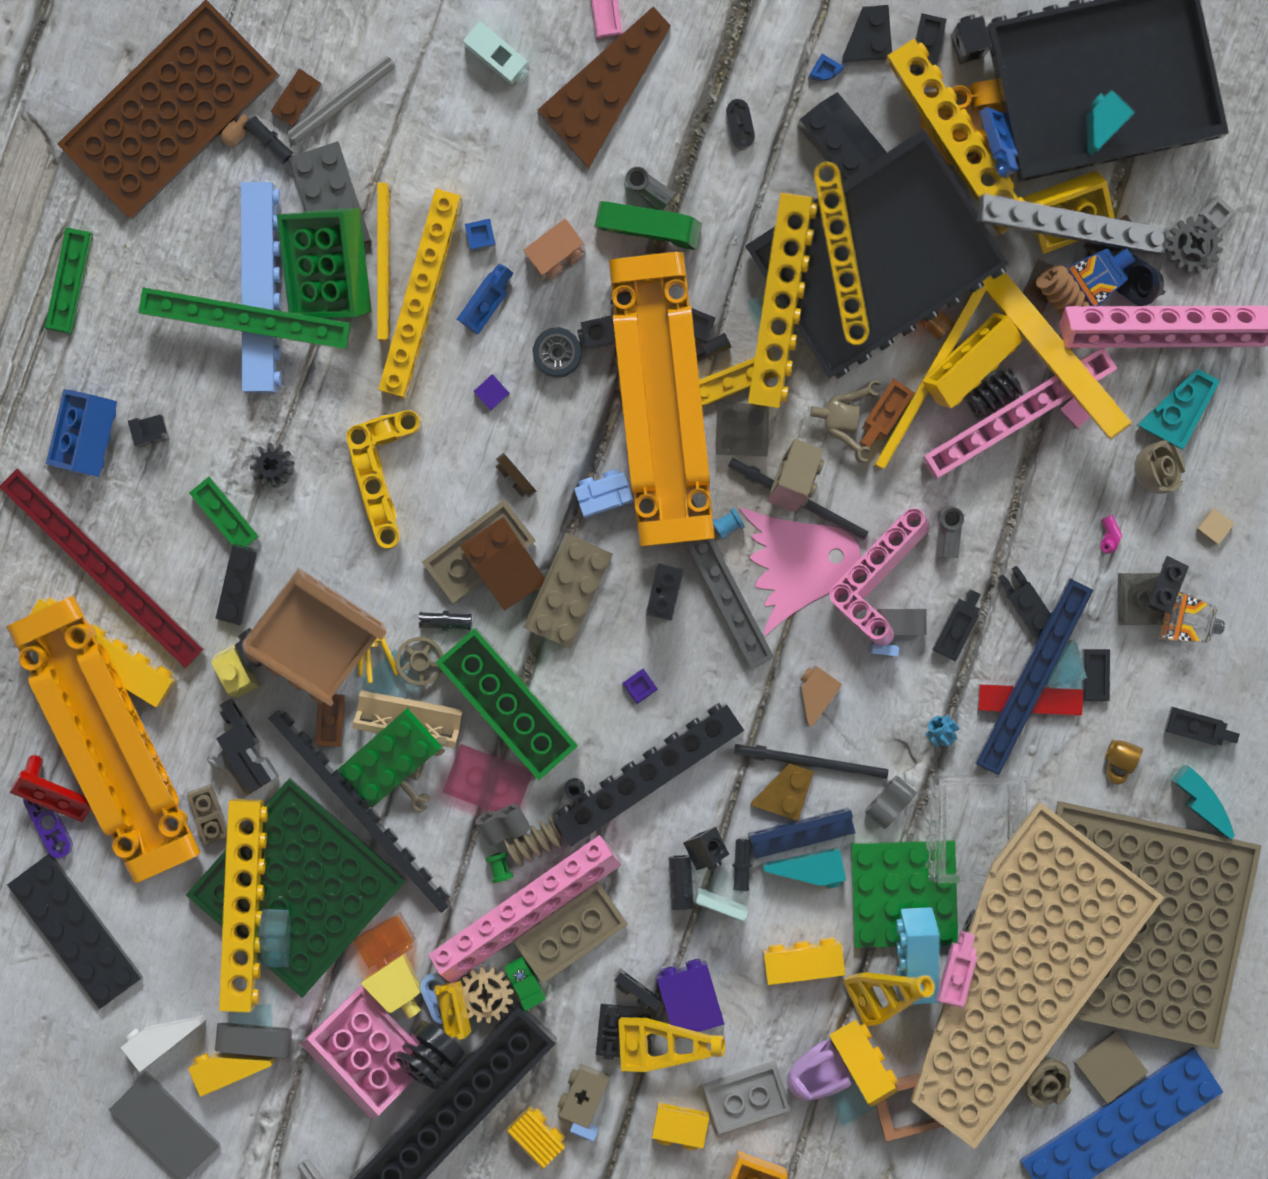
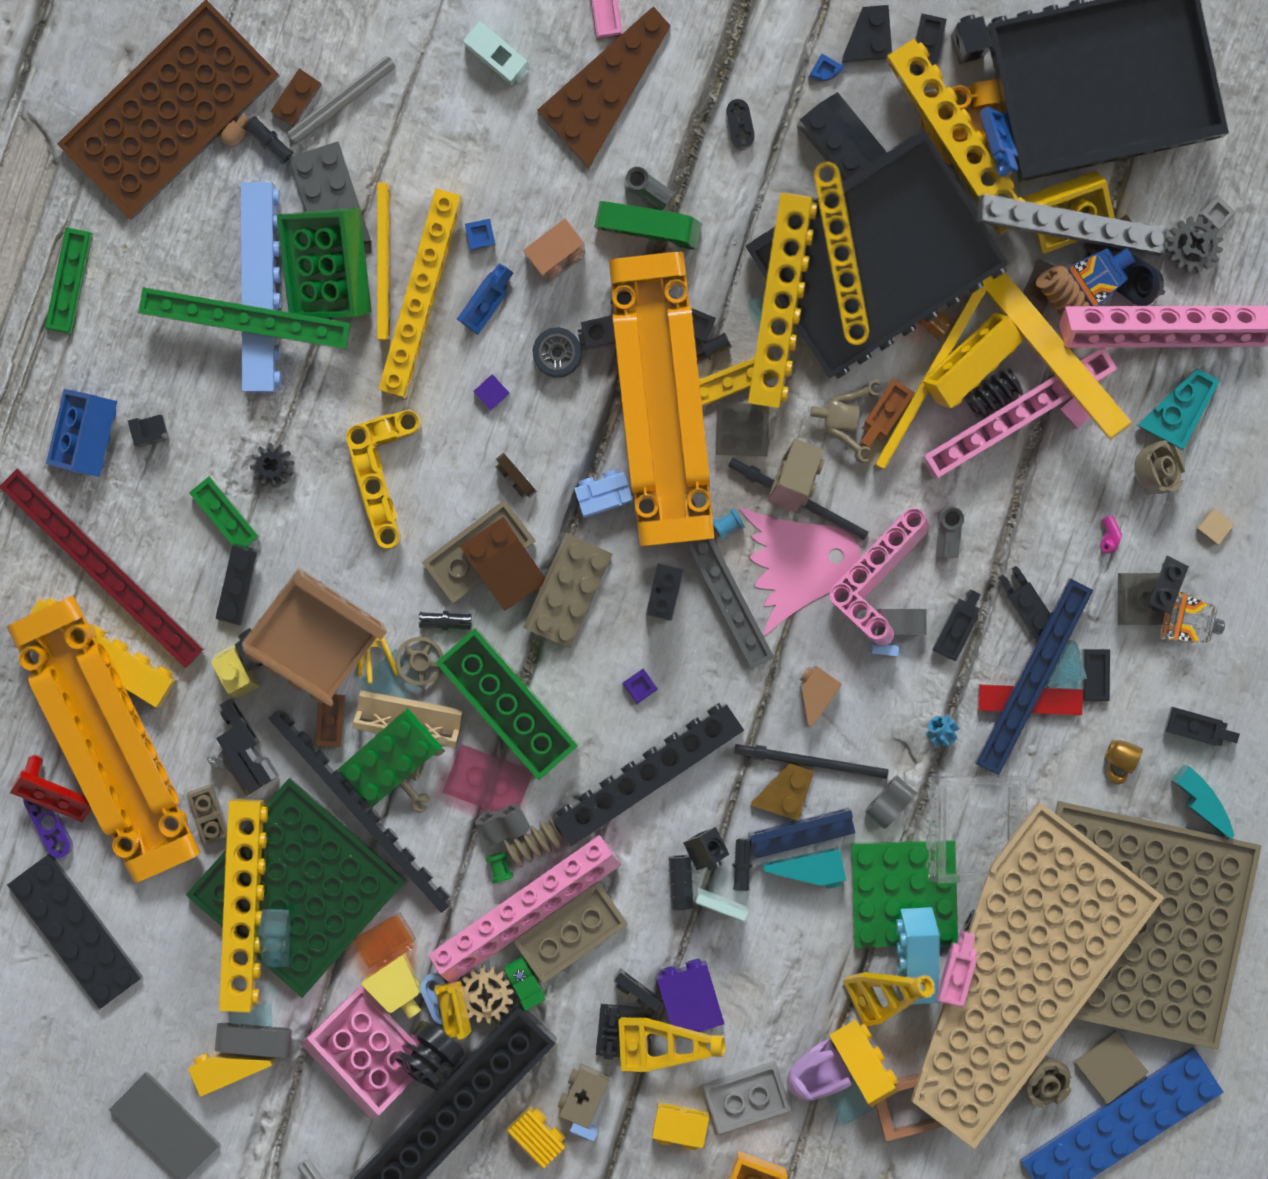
(155, 1040): white slope -> none
(574, 782): black pin -> none
(803, 961): yellow brick -> none
(1105, 119): teal slope -> none

